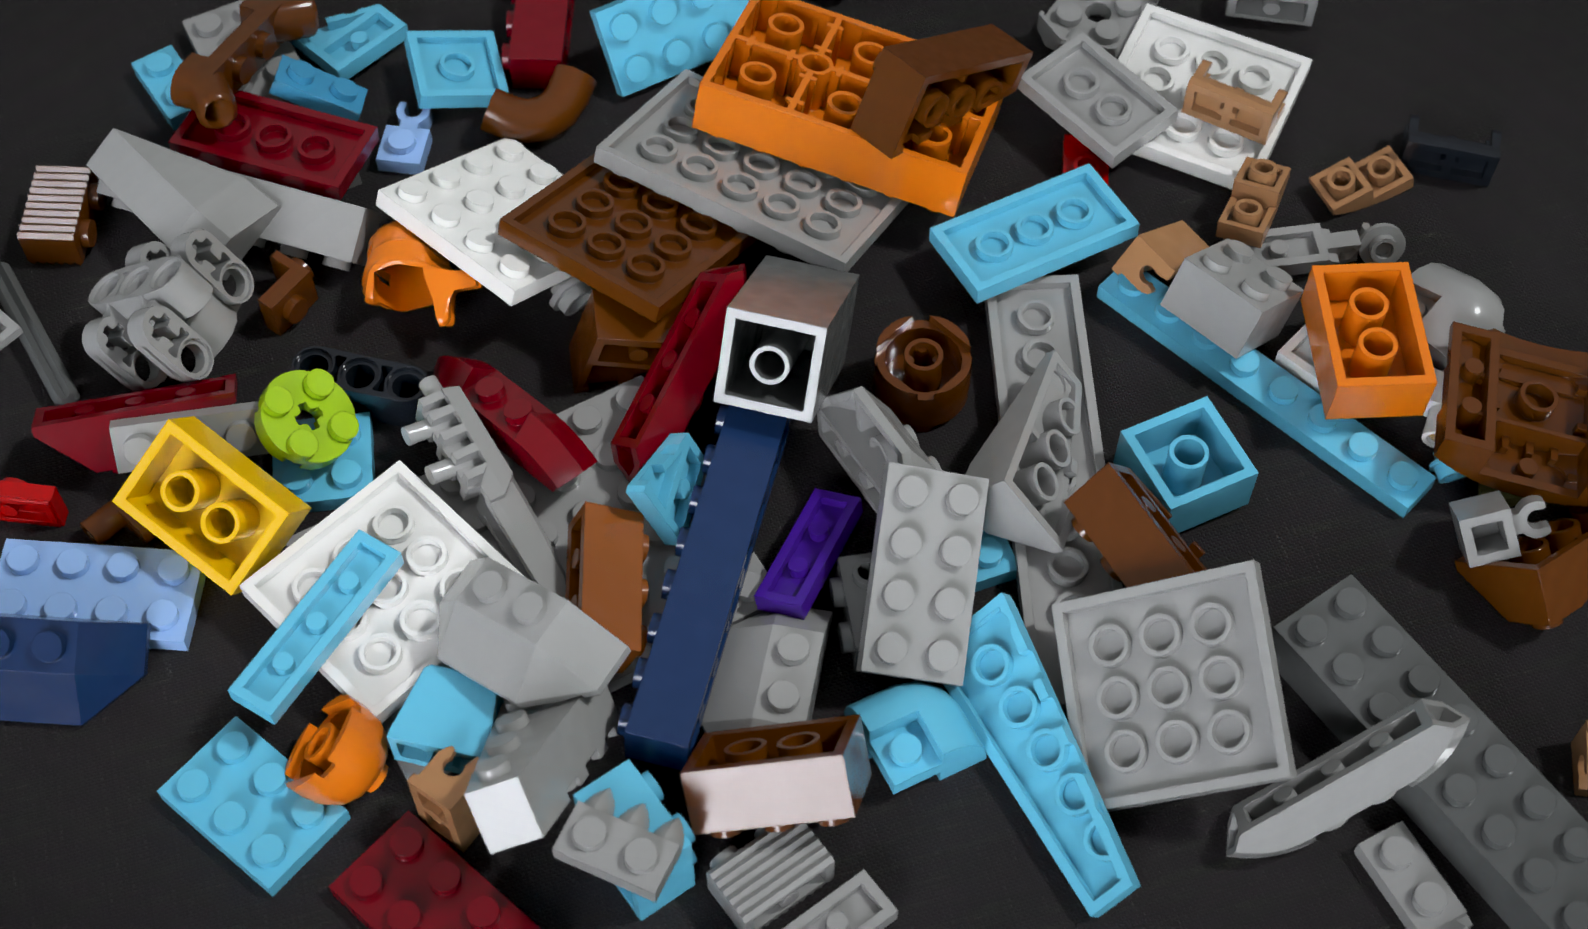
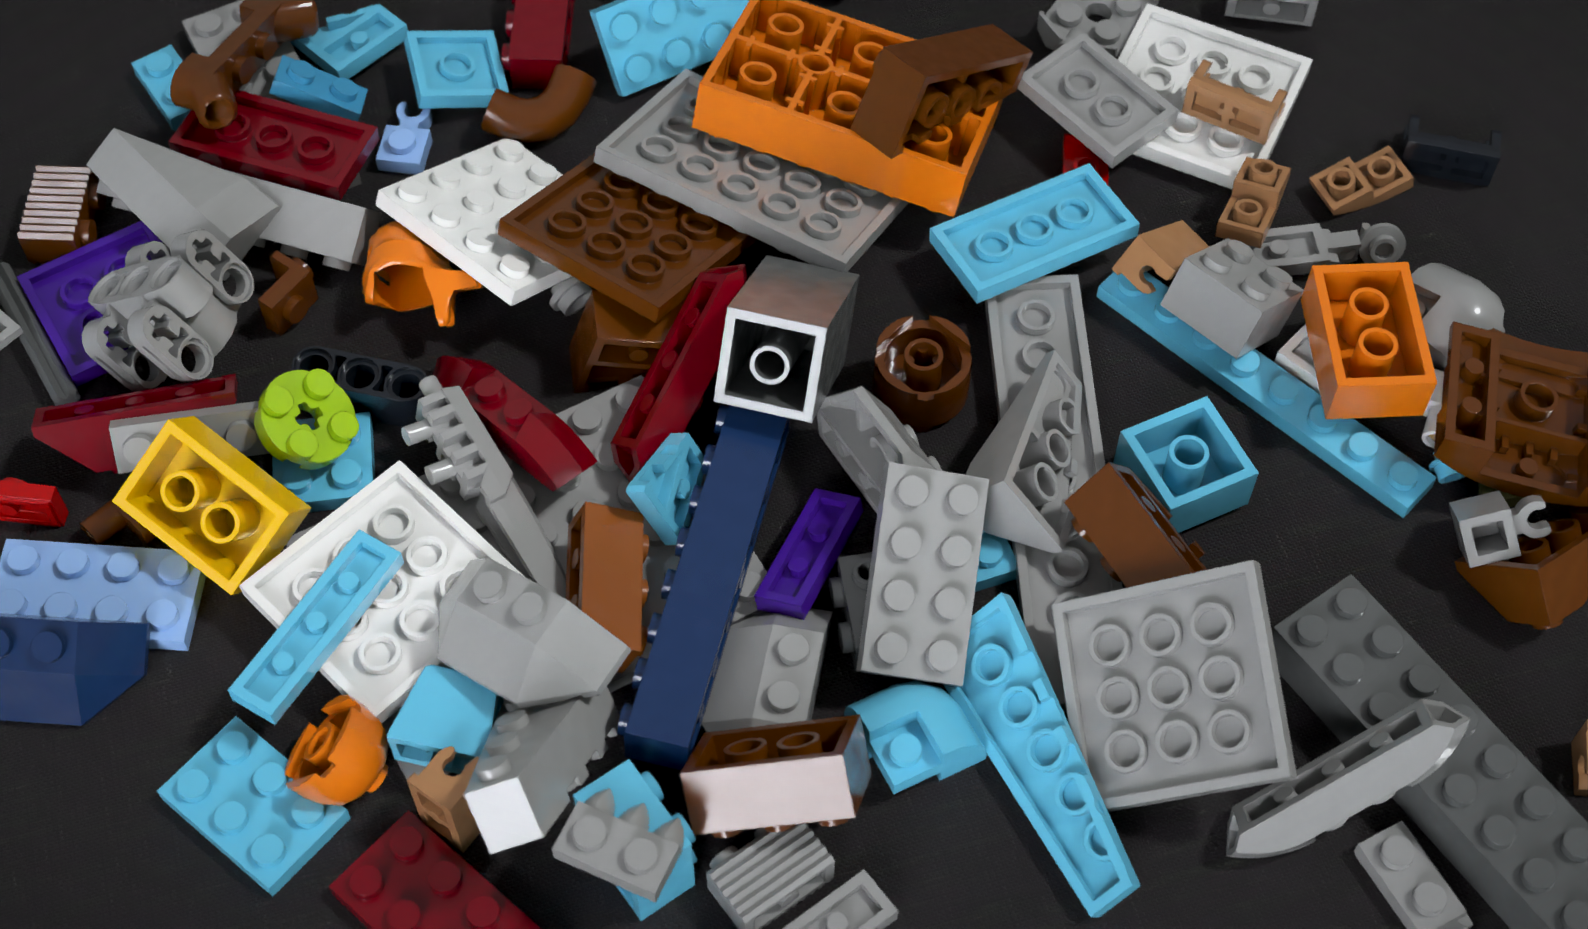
(62, 290): none -> dark purple plate

